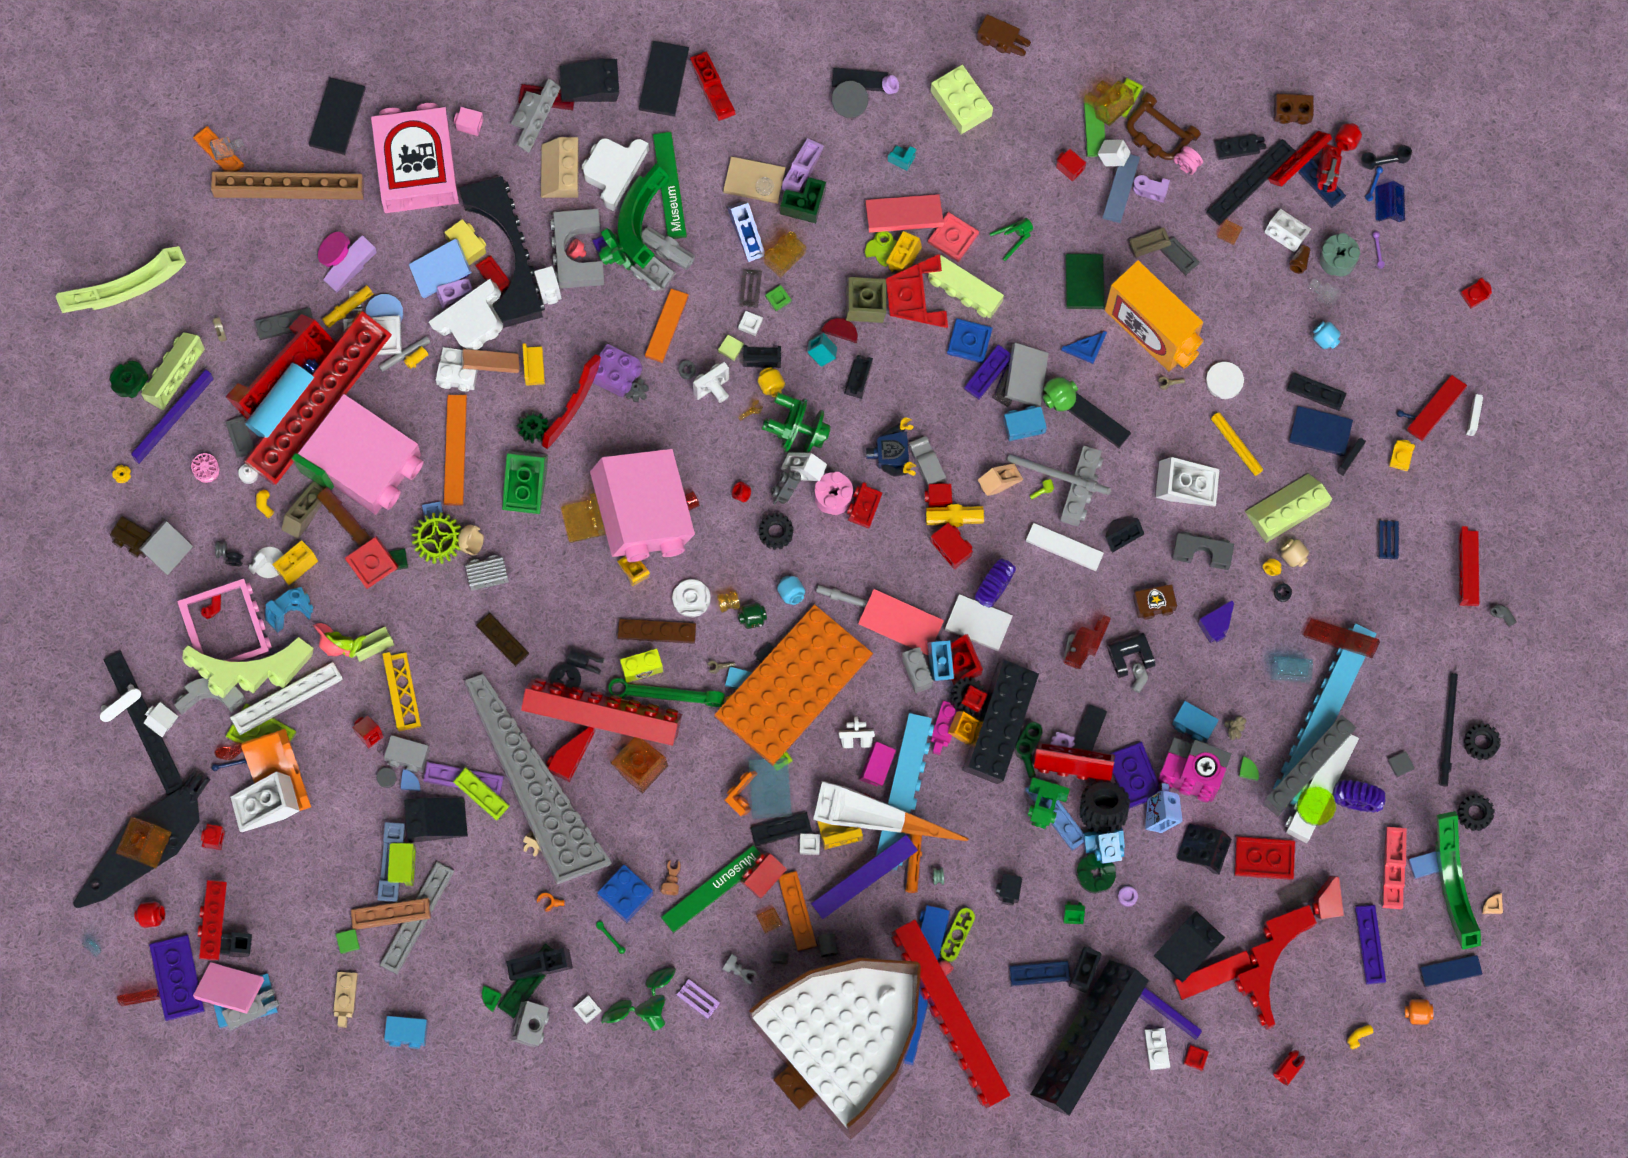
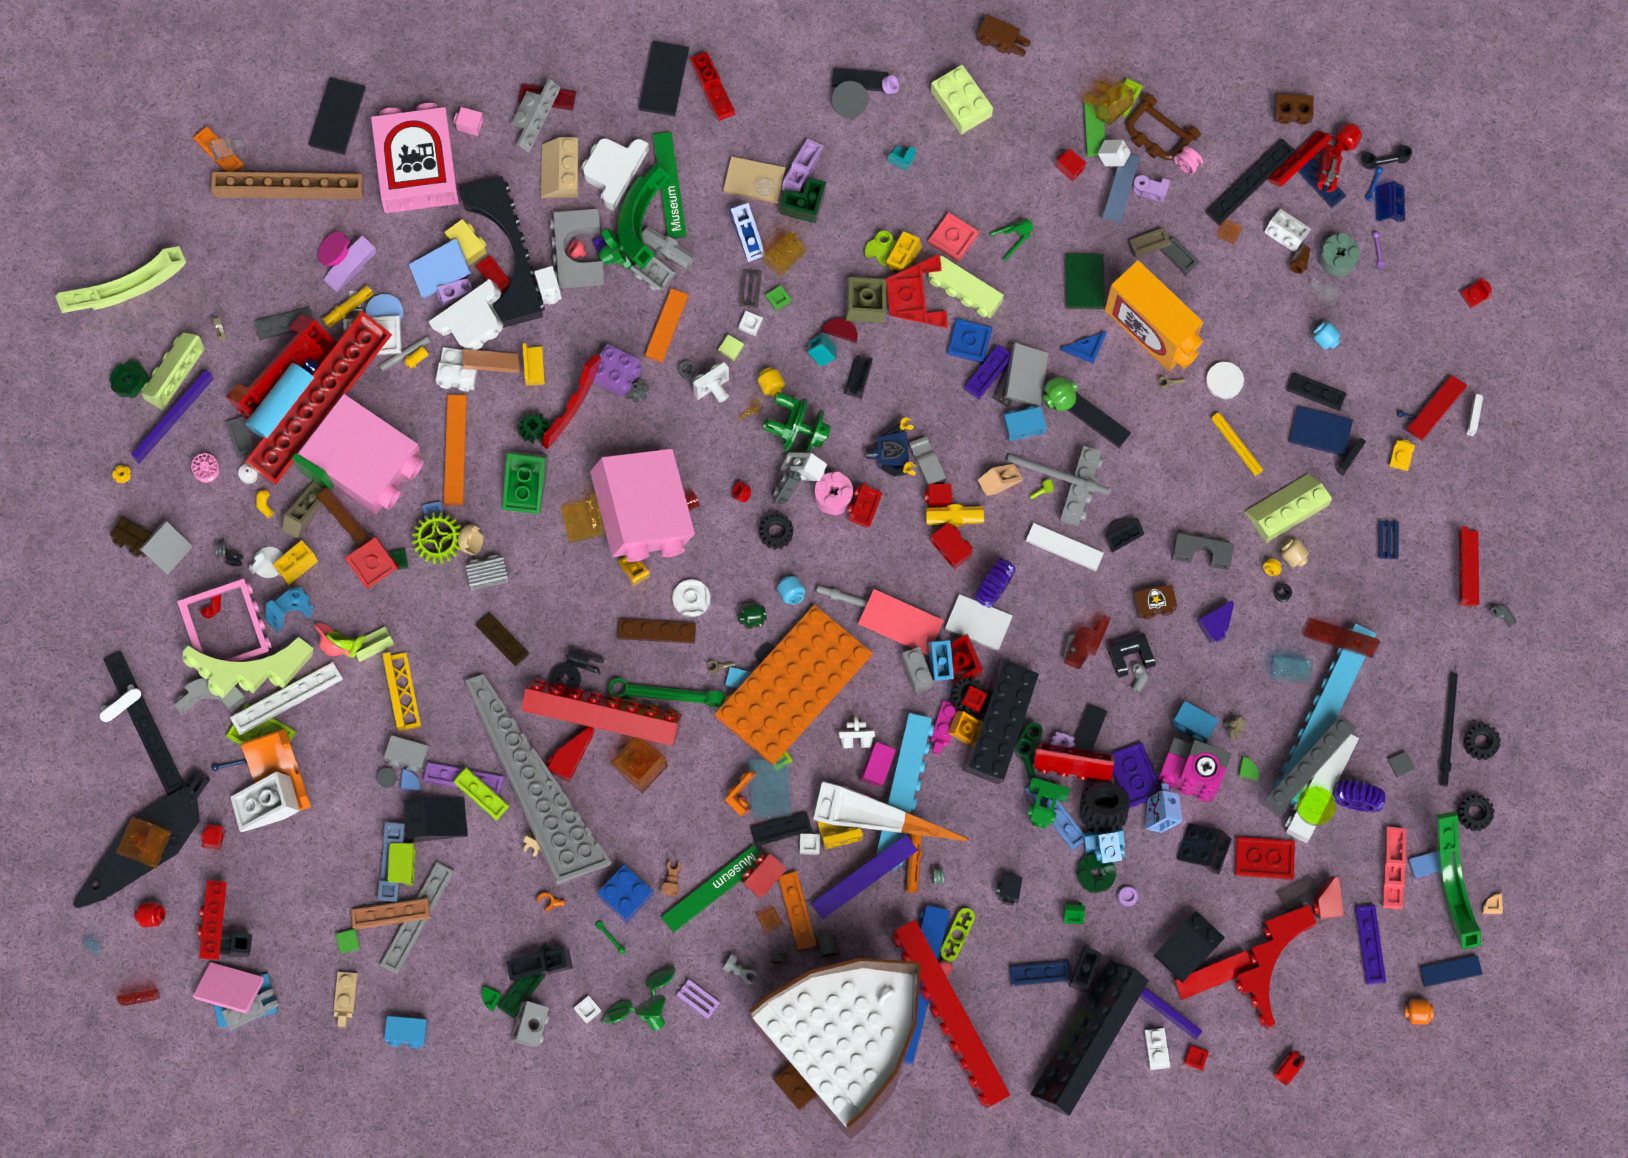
(160, 719): white brick -> none
(176, 977): dark purple tile -> none
(228, 753): clear red arm -> none
(367, 731): red slope -> none
(590, 81): black slope -> none
(641, 665): neon yellow brick -> none
(728, 601): clear yellow wheel -> none
(761, 357): black hinge -> none
(904, 213): coral tile -> none
(1187, 482): white slope -> none
(1239, 146): black hinge -> none
(1357, 1034): yellow arm -> none

